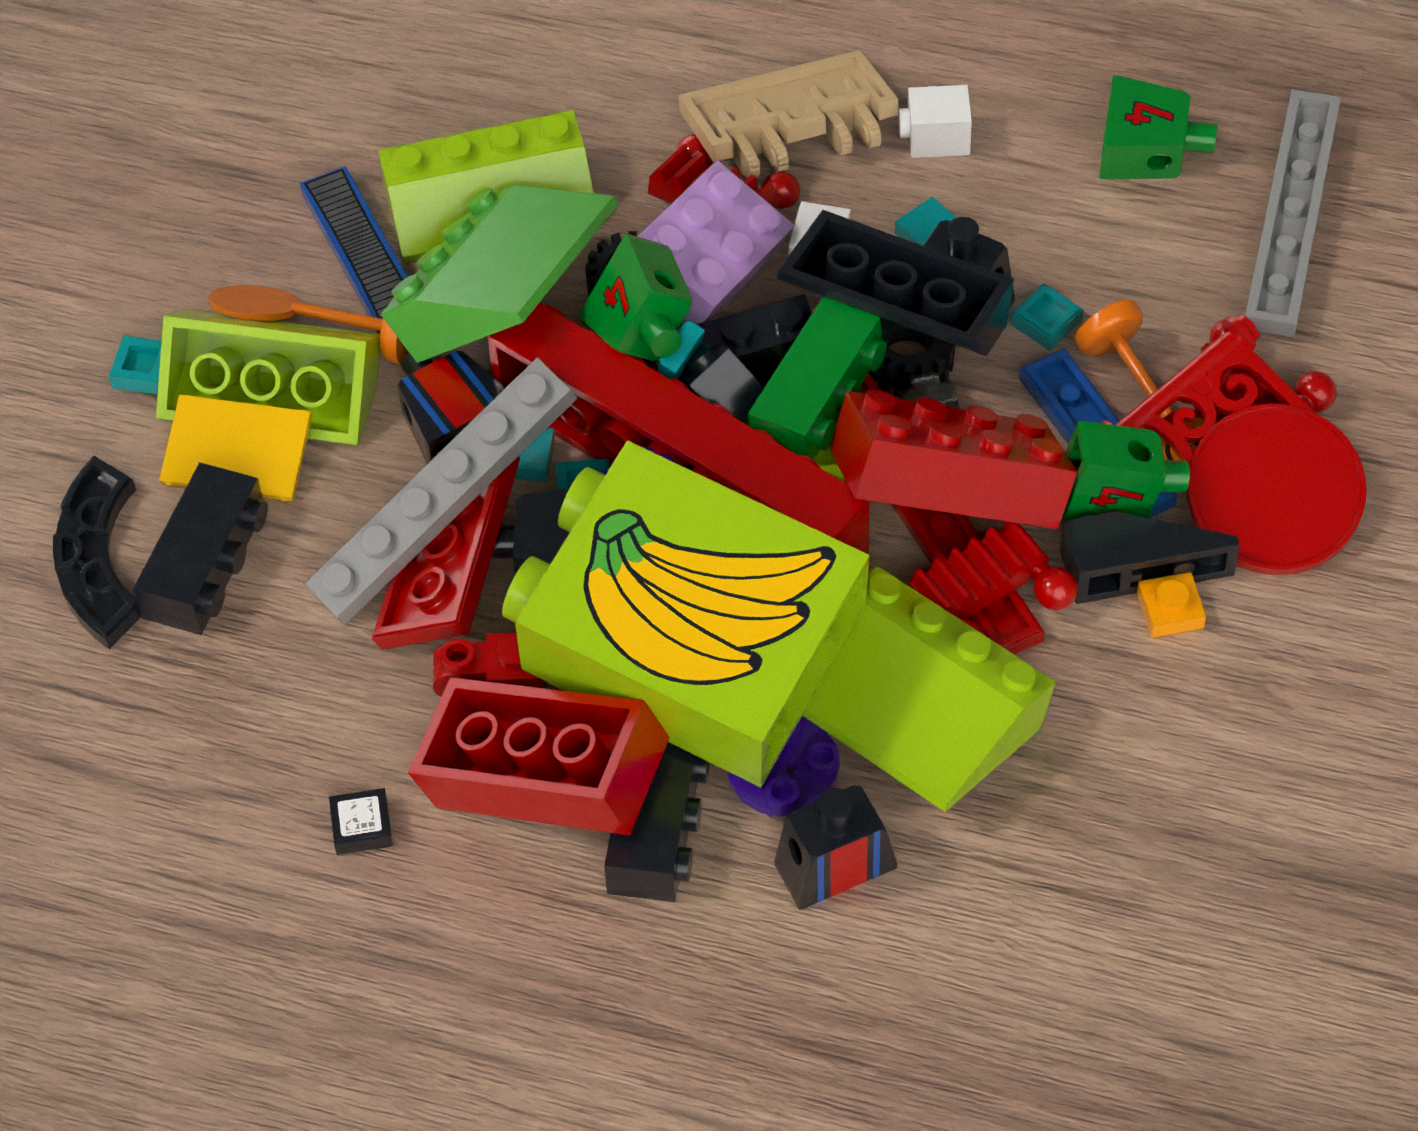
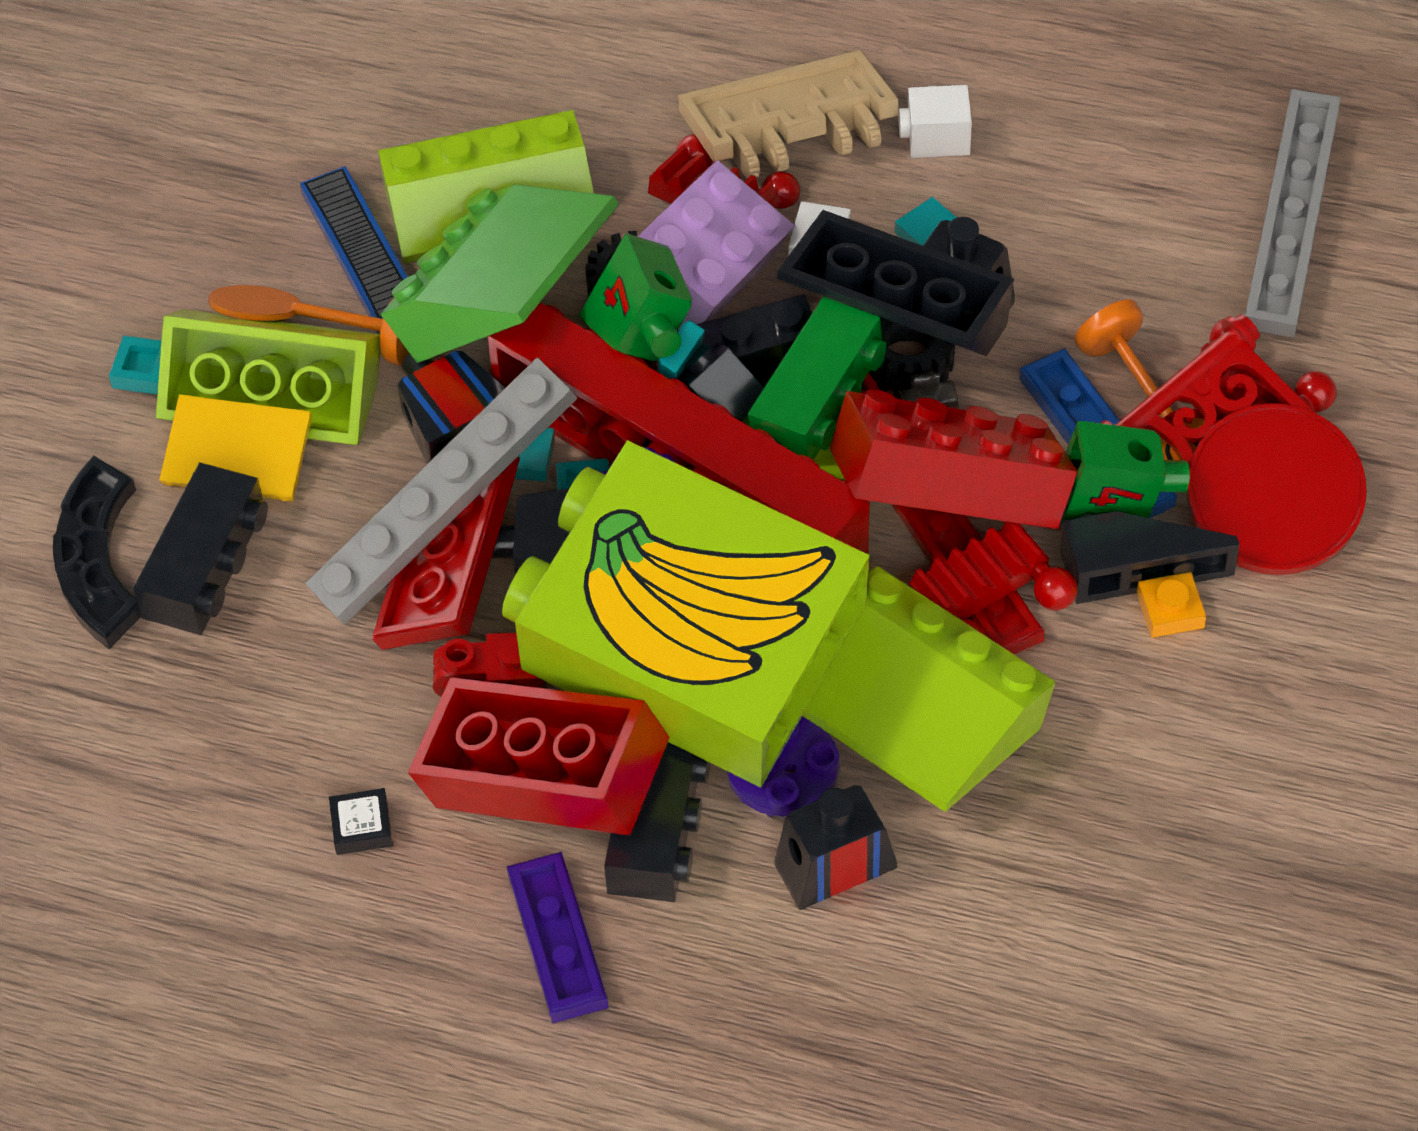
(557, 937): none -> dark purple tile
(1046, 316): teal tile -> none
(1150, 131): green torso -> none

